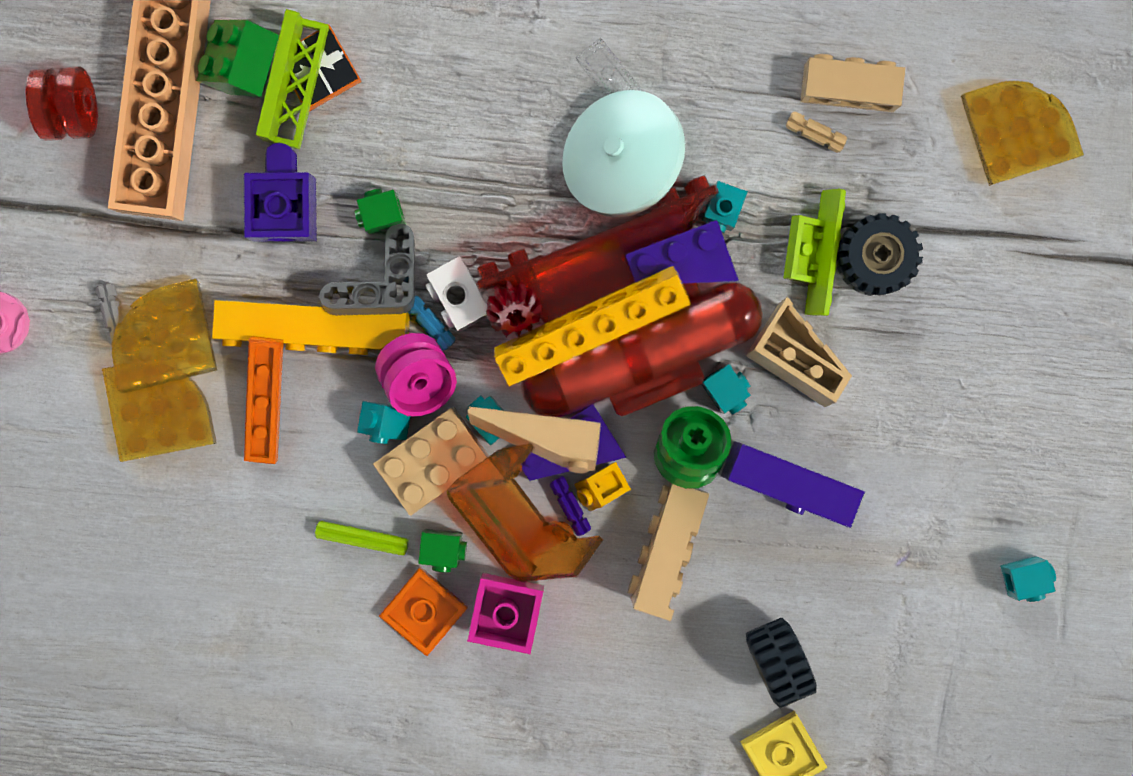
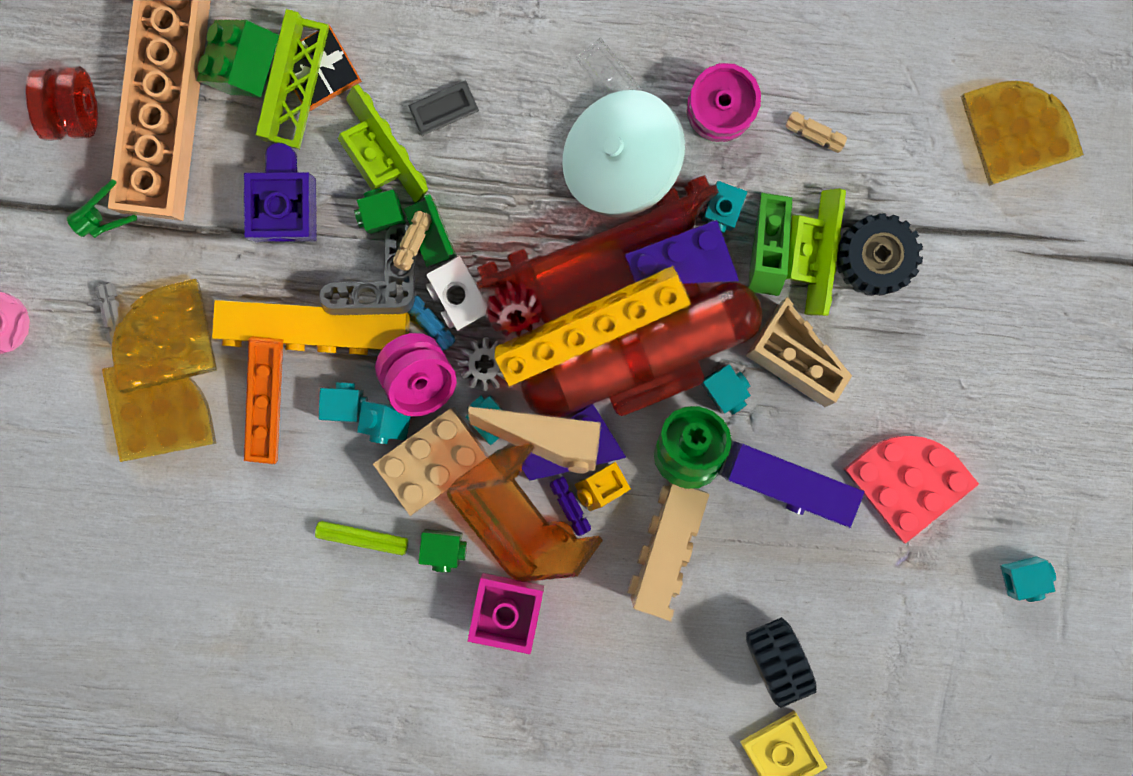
(88, 218): none -> green plant
(341, 403): none -> teal brick
(376, 150): none -> lime bracket
(412, 240): none -> tan axle
(423, 611): orange tile -> none
(436, 244): none -> green panel
(443, 108): none -> dark grey tile
(477, 356): none -> light grey gear
(723, 84): none -> dark pink wheel
(771, 245): none -> bright green slope
(852, 83): tan brick -> none
(910, 481): none -> coral plate

